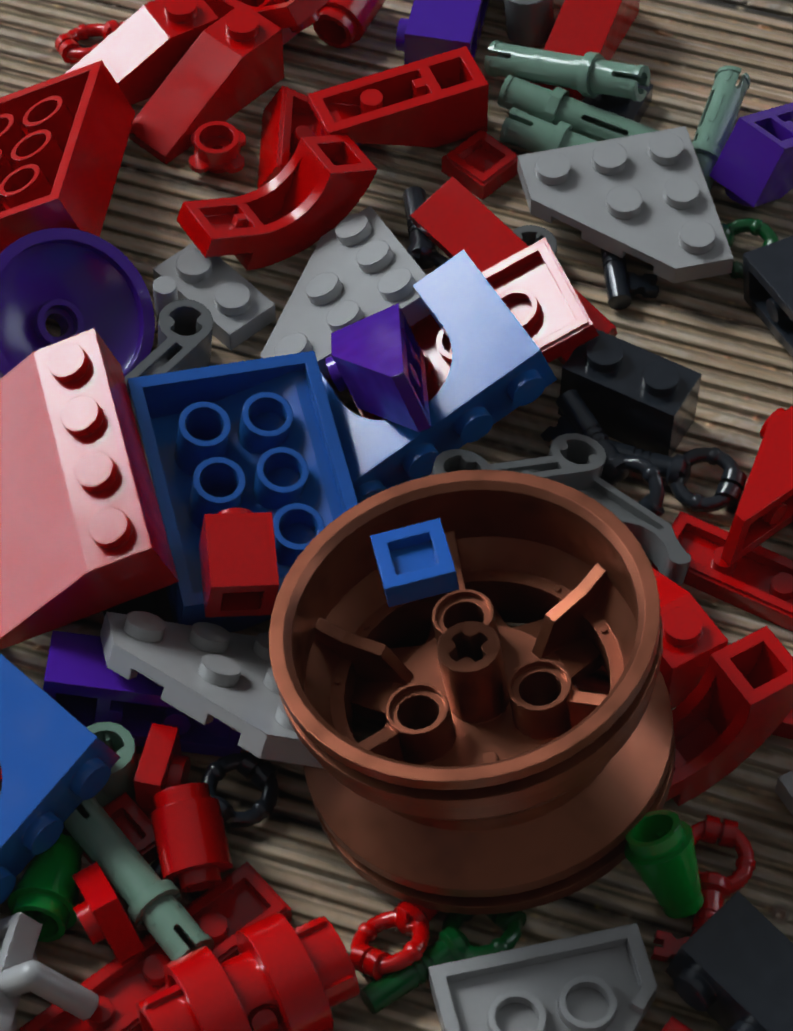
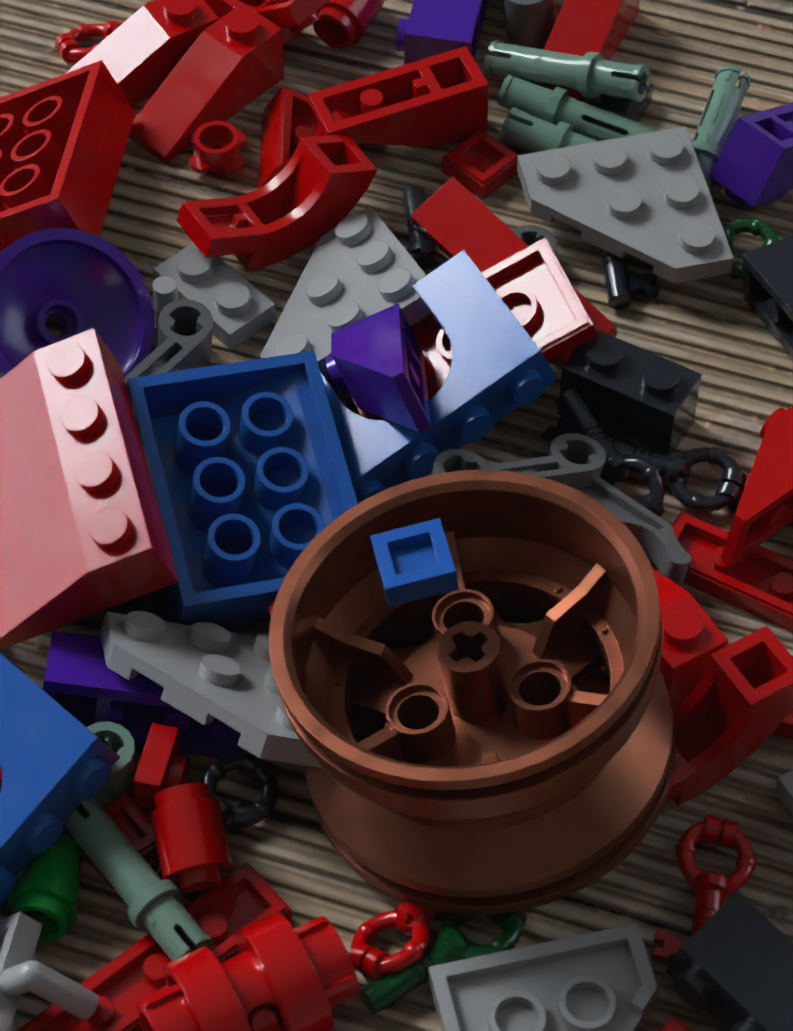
(104, 914): red plate -> none
(238, 563): red brick -> none
(666, 860): green cone -> none

